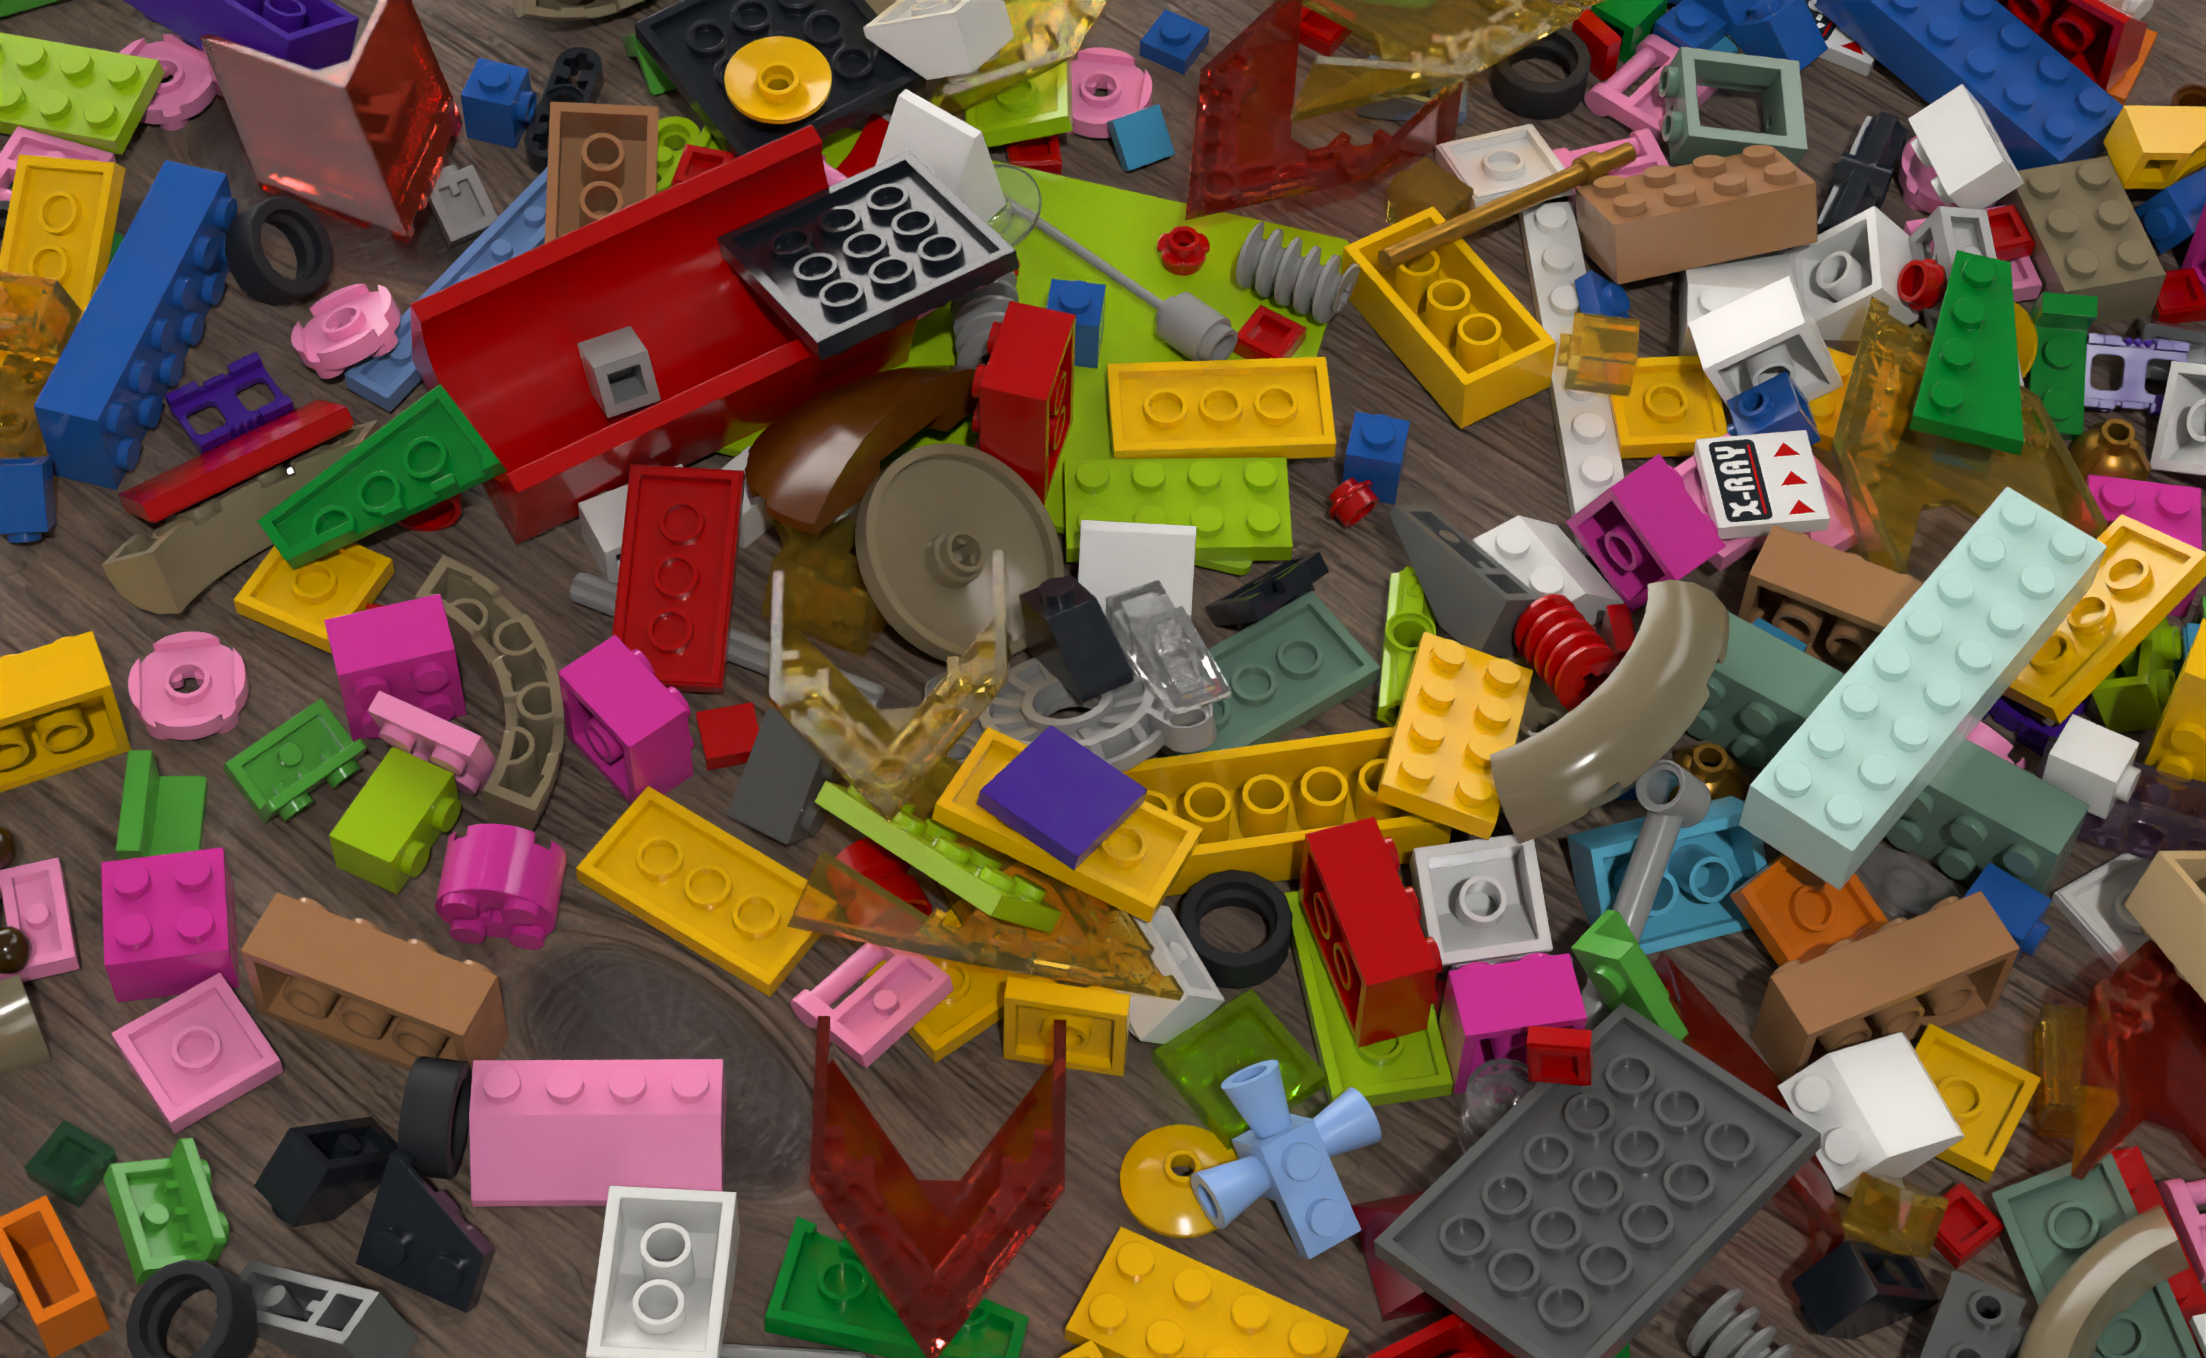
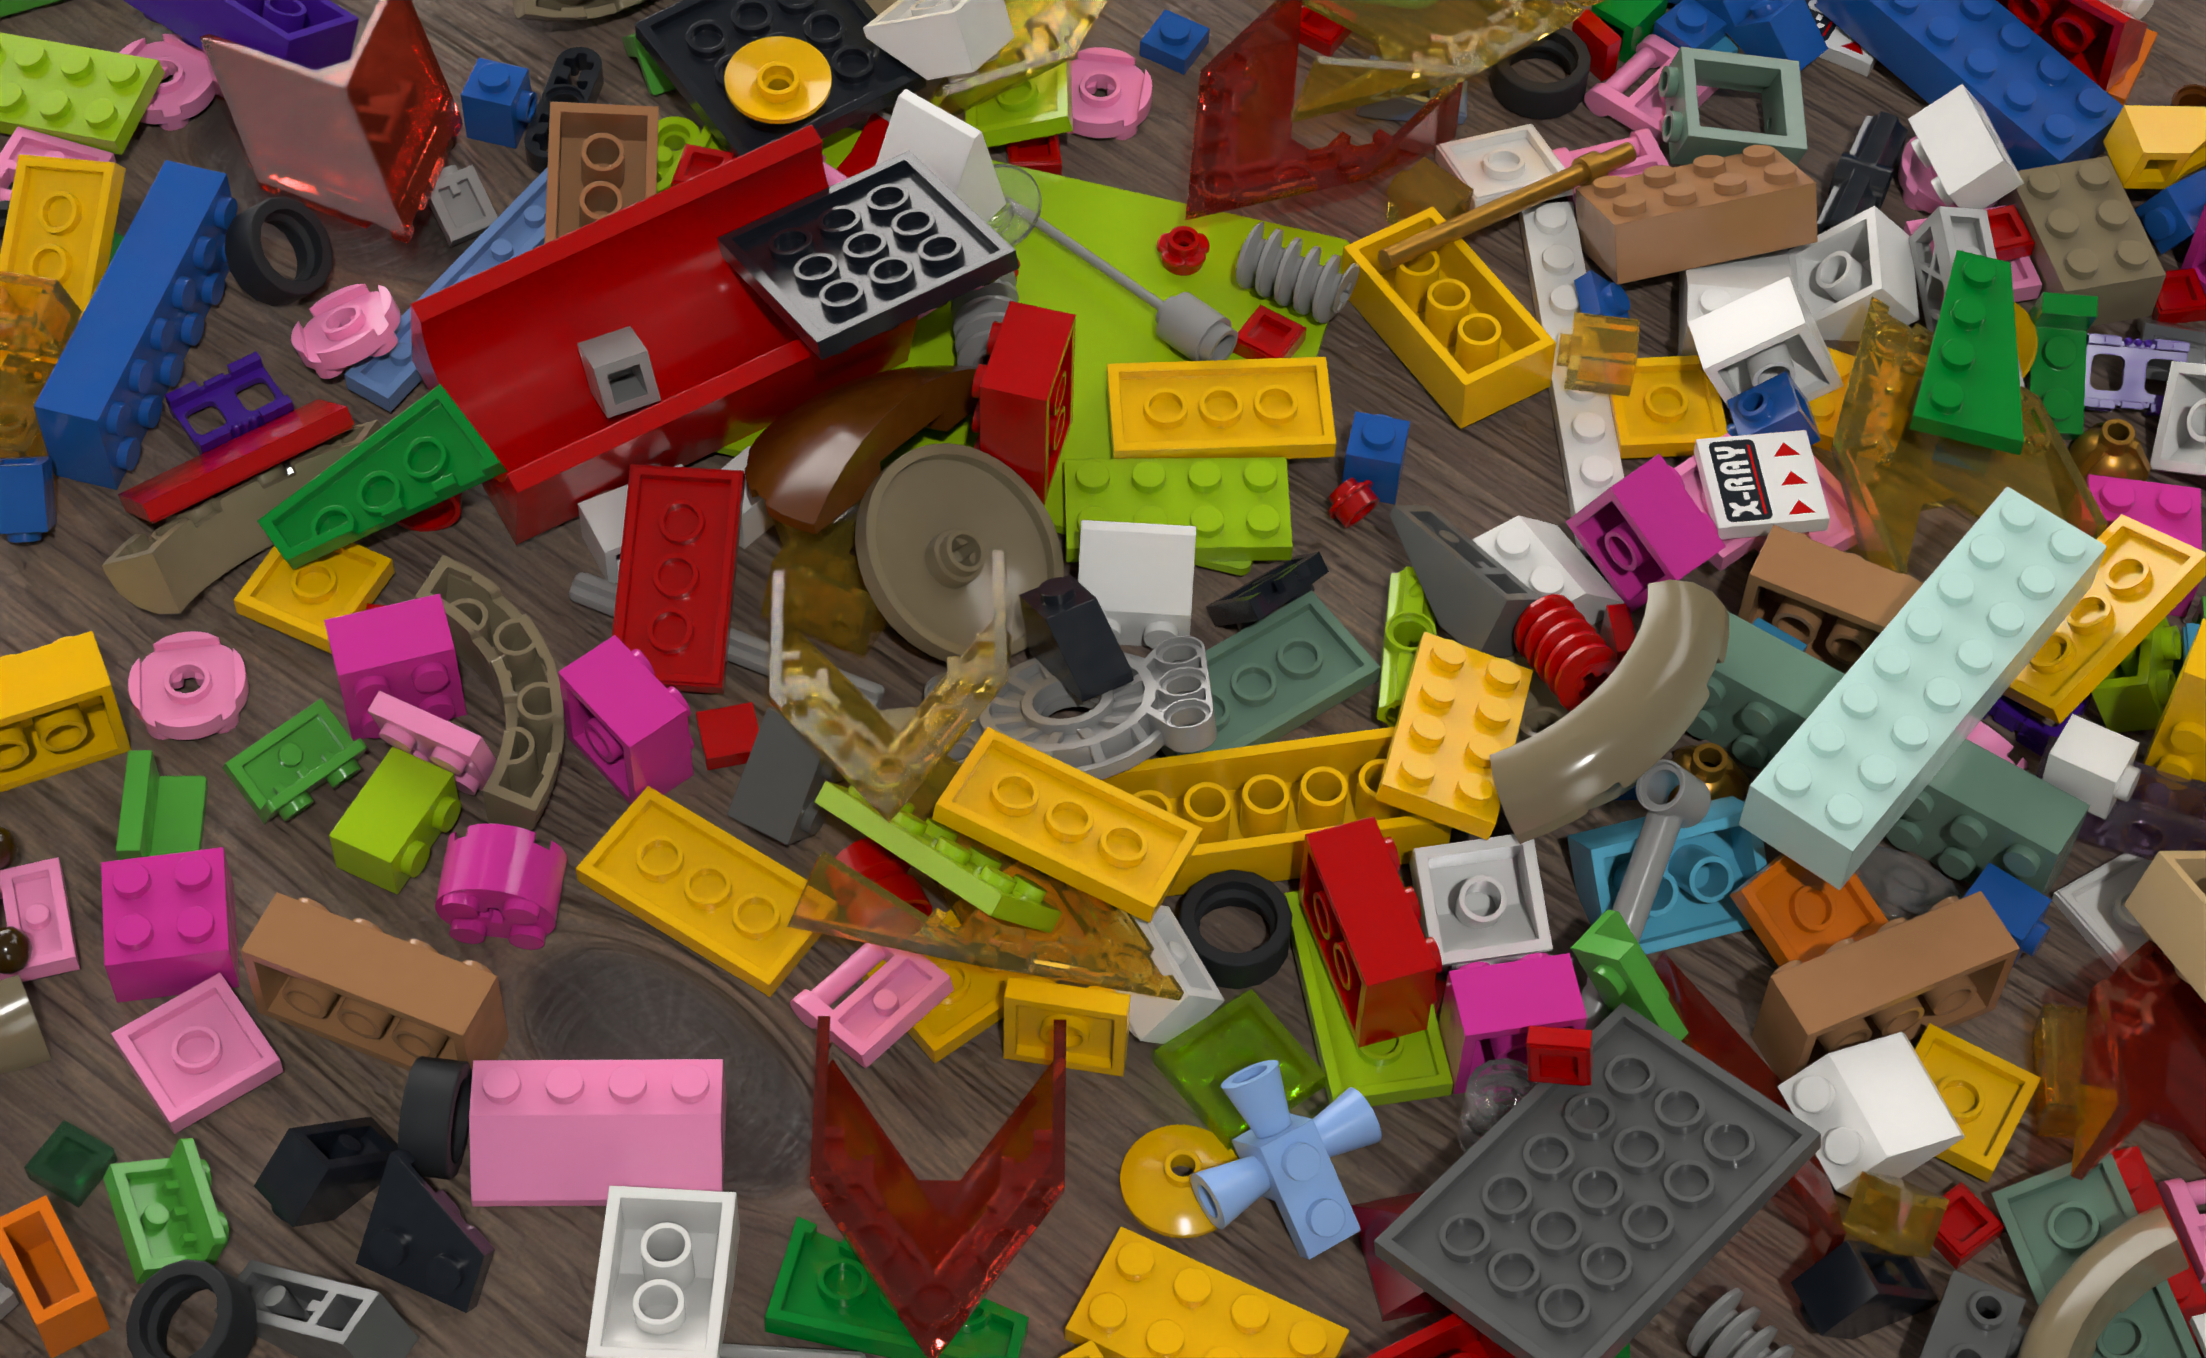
(1062, 797): dark purple tile -> none
(1088, 305): blue brick -> none
(1140, 137): dark azure tile -> none
(1165, 649): clear slope -> none
(1922, 284): red plate -> none

